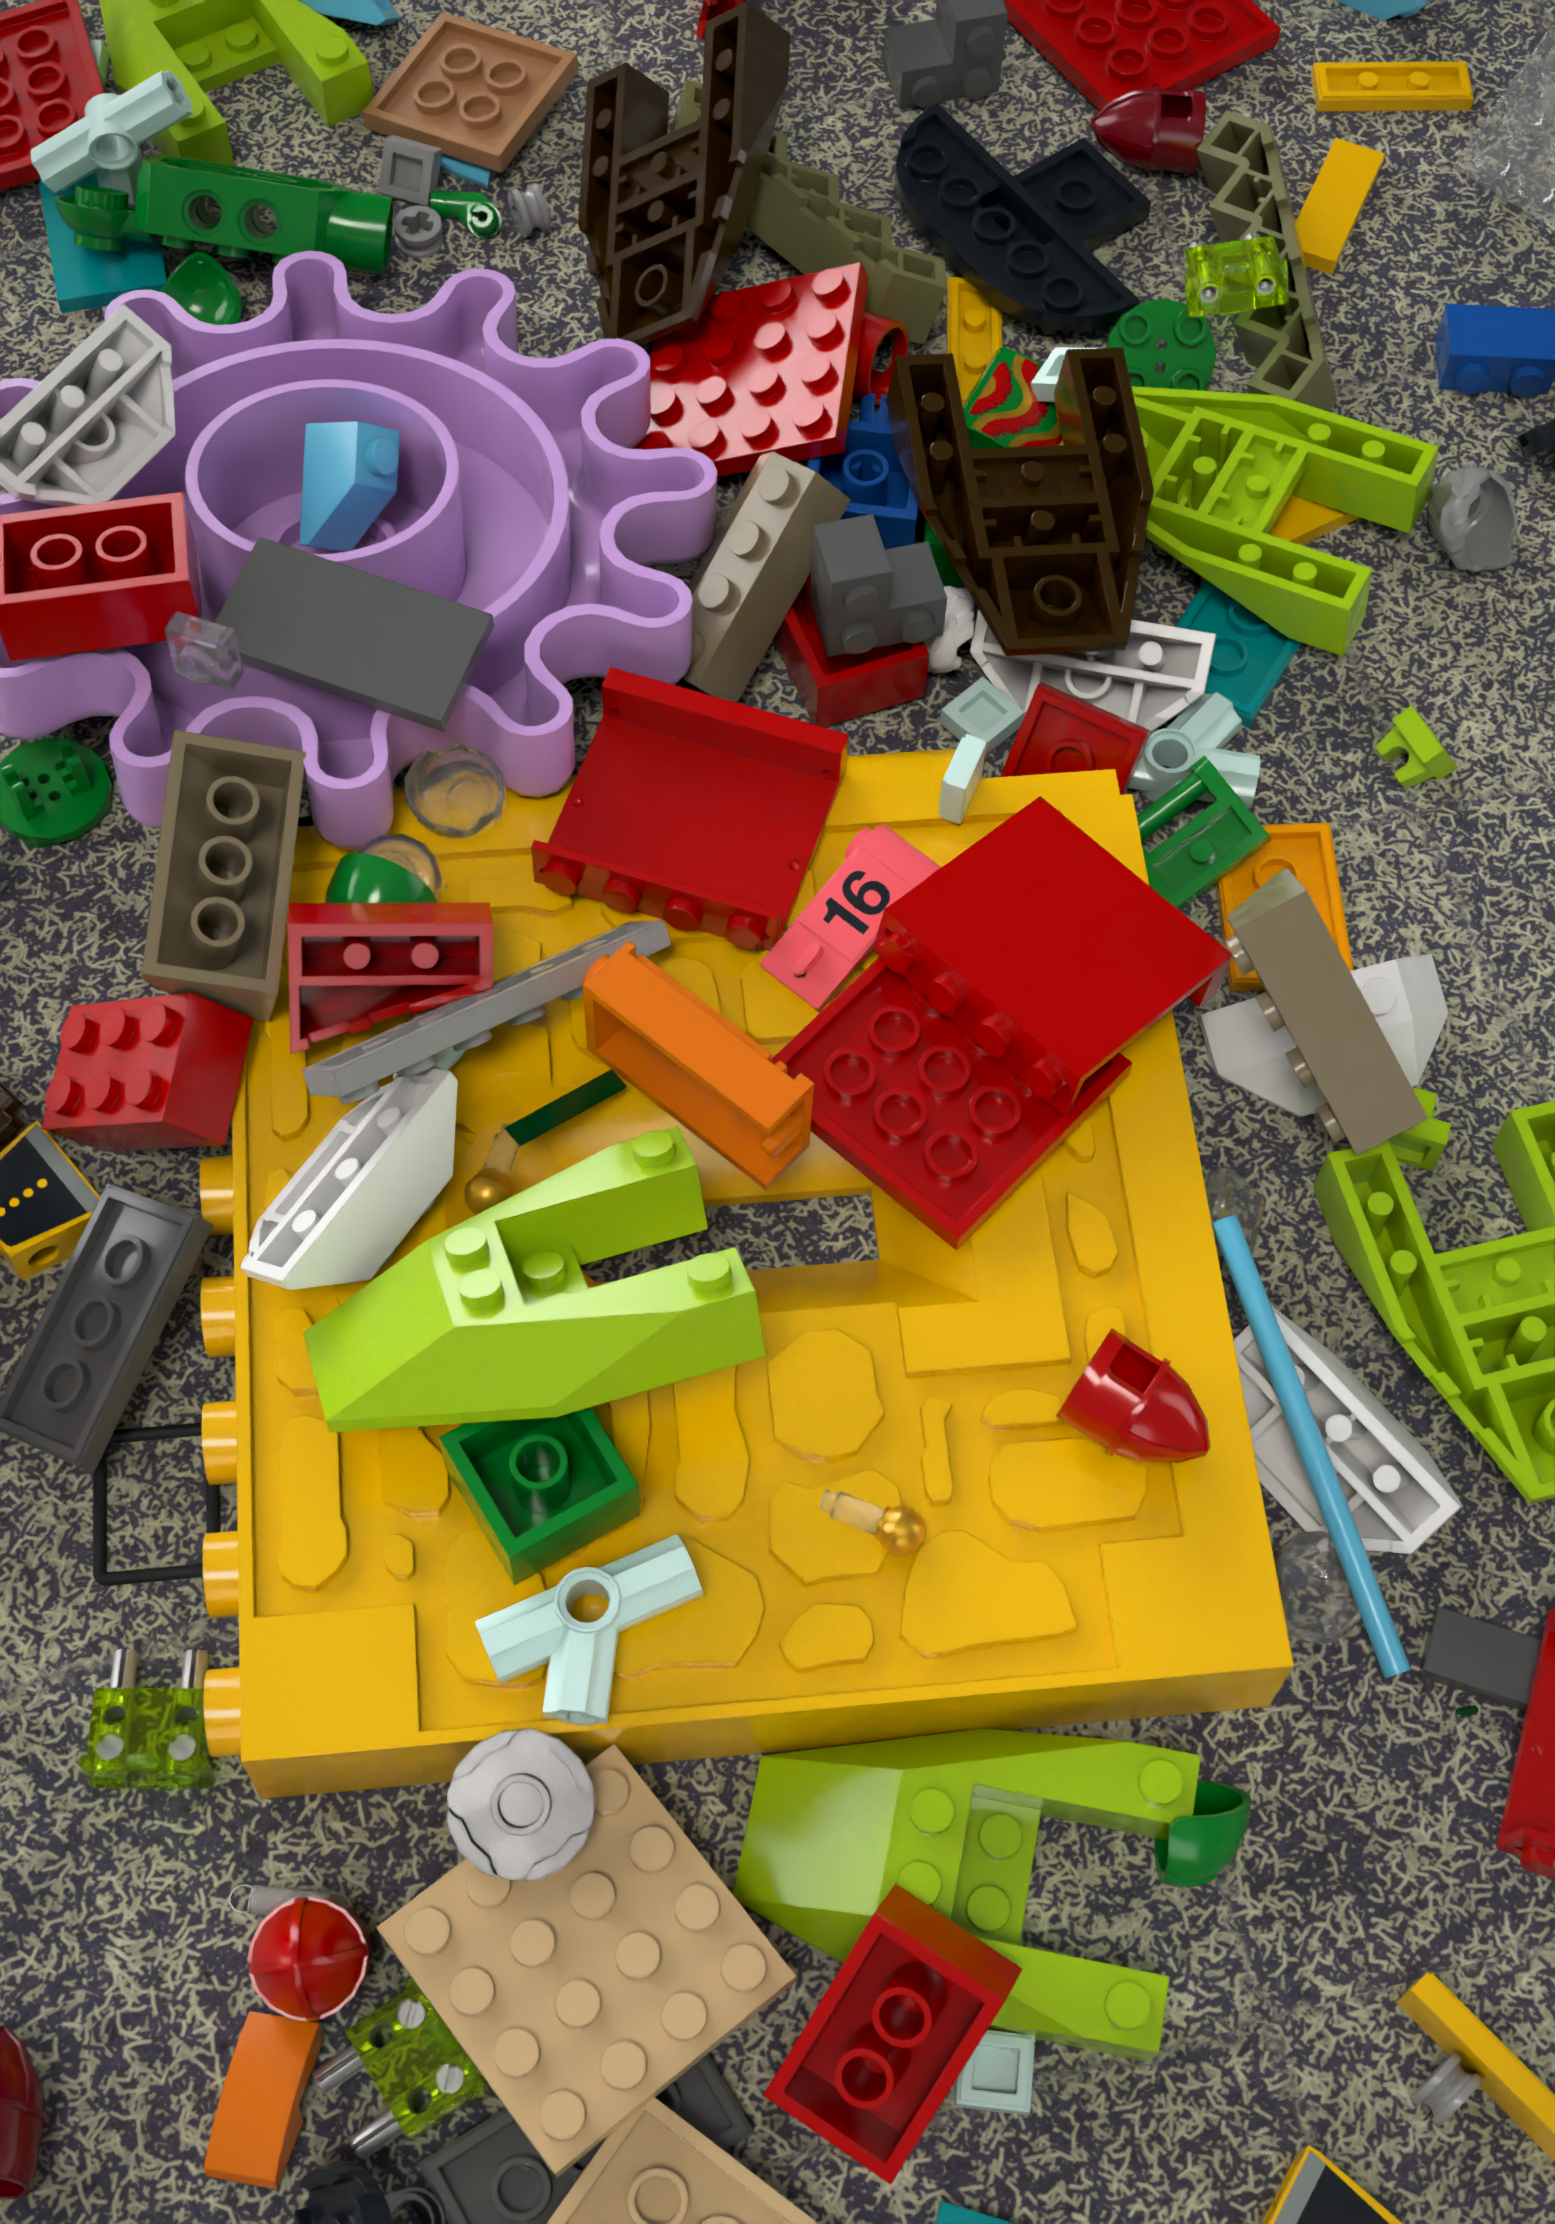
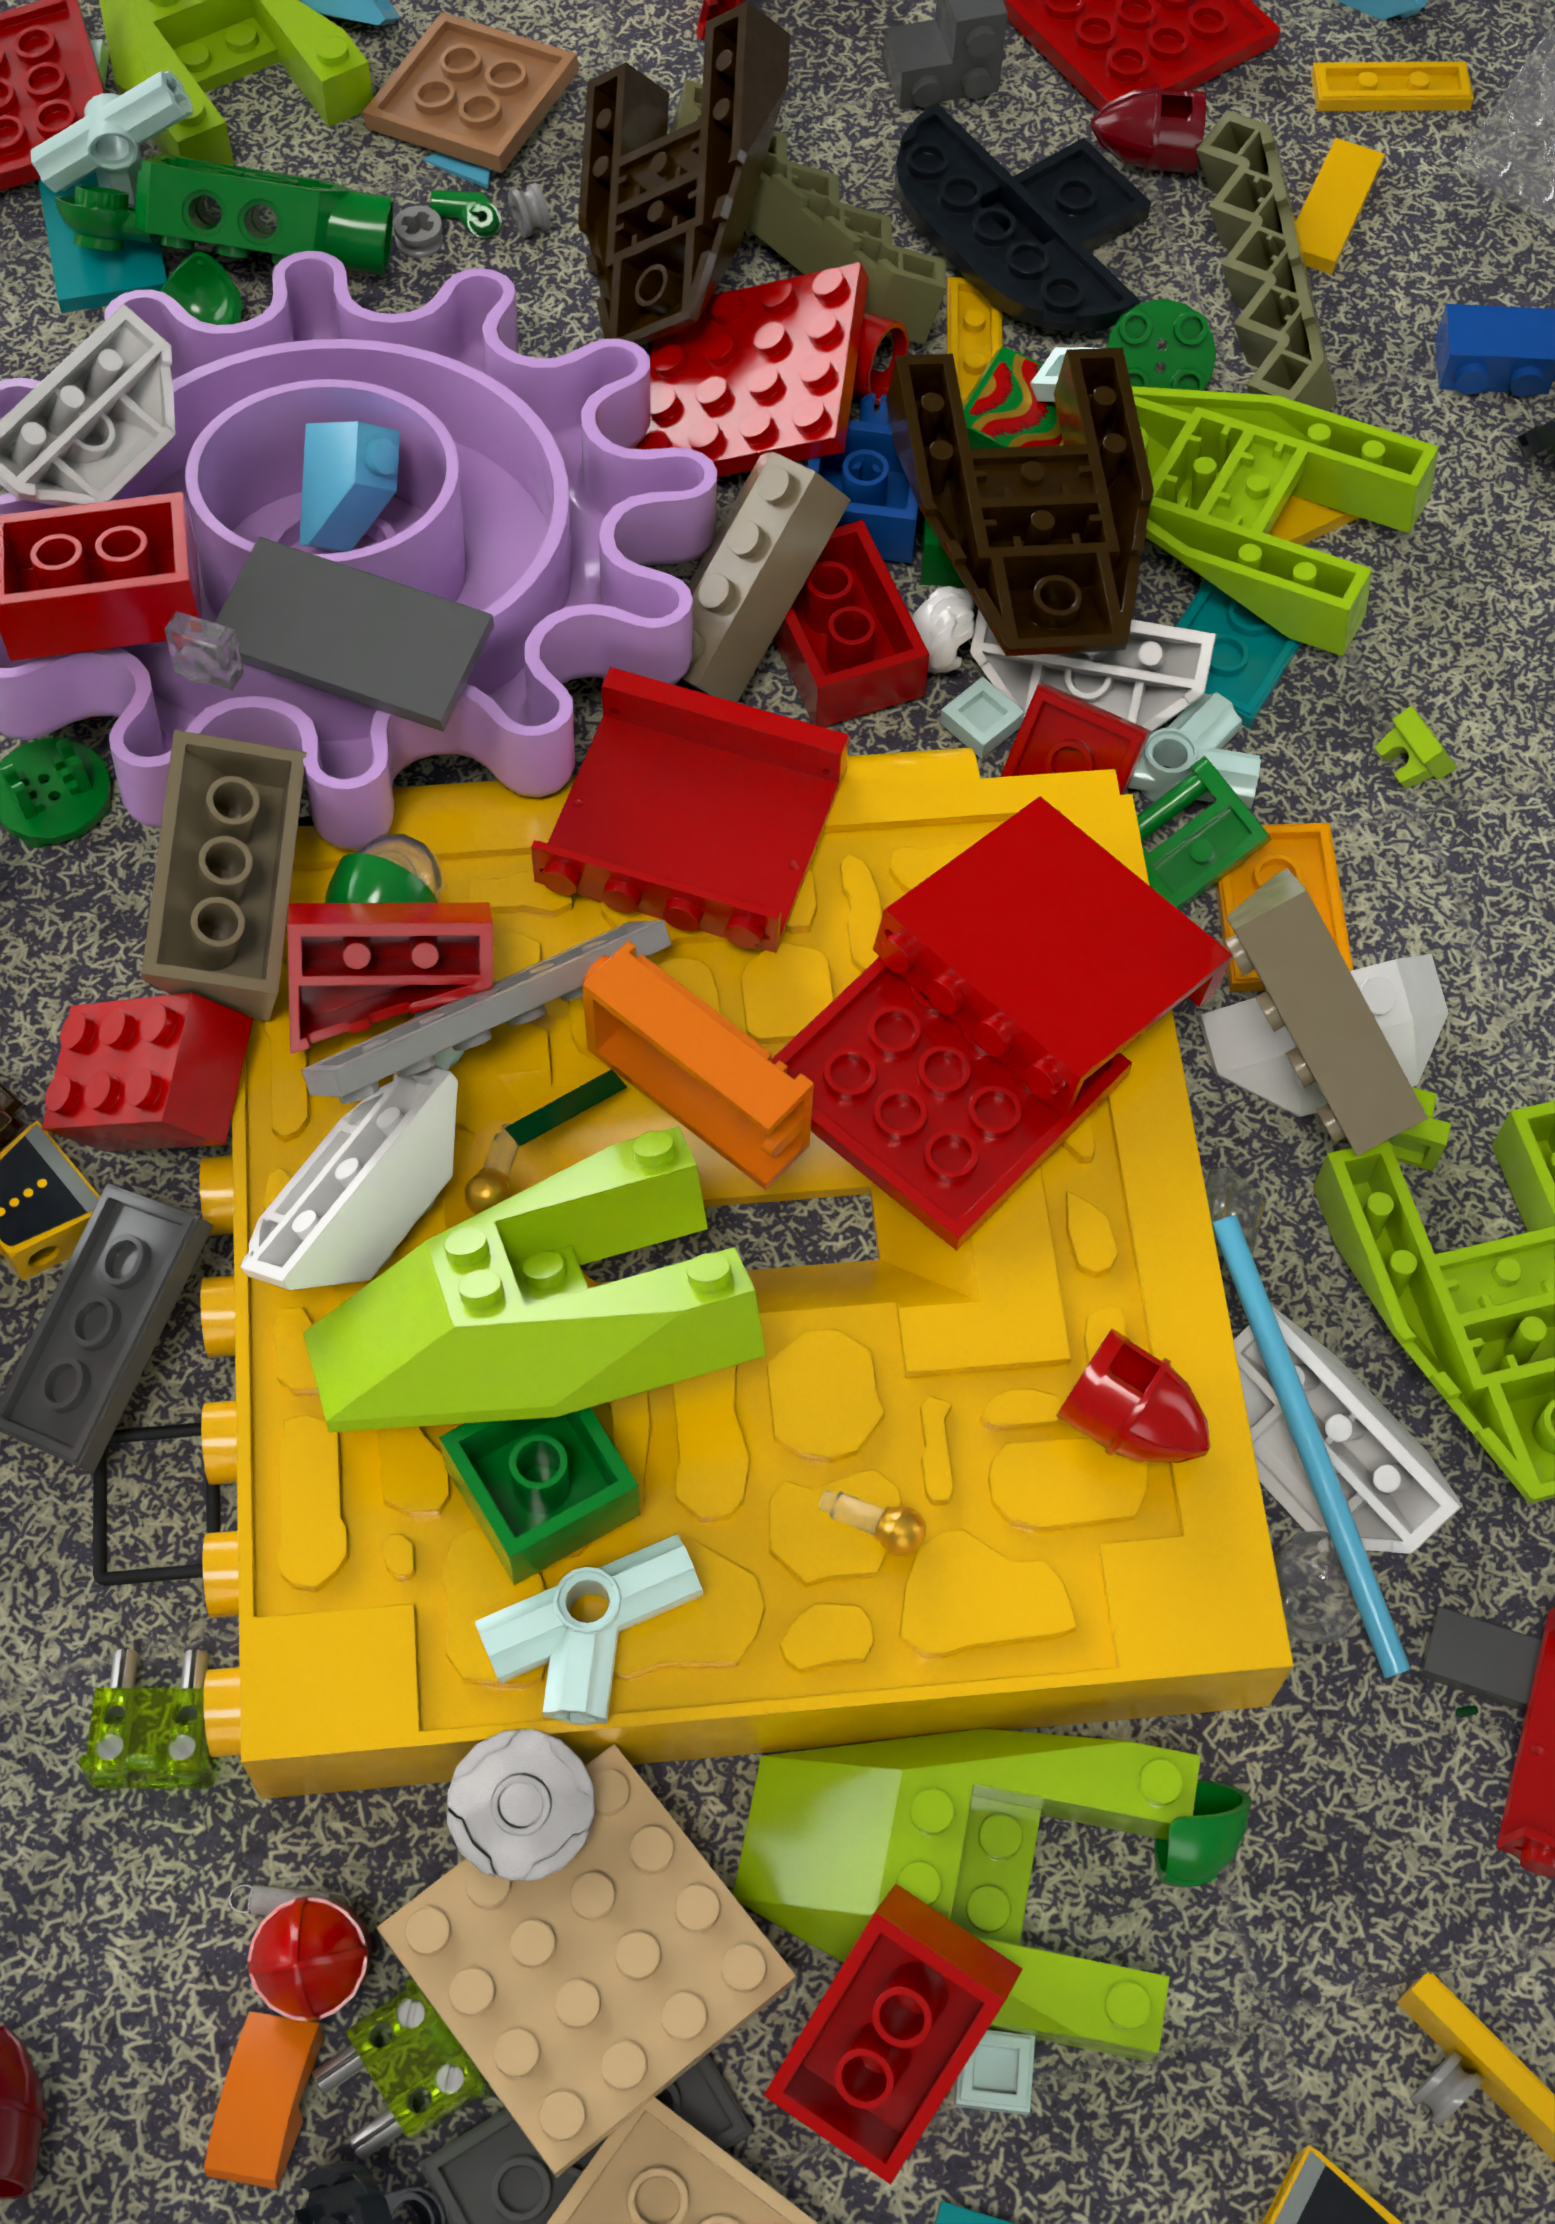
(409, 169): light grey tile -> none
(455, 792): clear hair -> none
(845, 915): coral door -> none
(872, 593): dark grey brick -> none
(962, 778): light aqua tile -> none
(1234, 276): clear neon green piece -> none
(1473, 518): light grey hair -> none

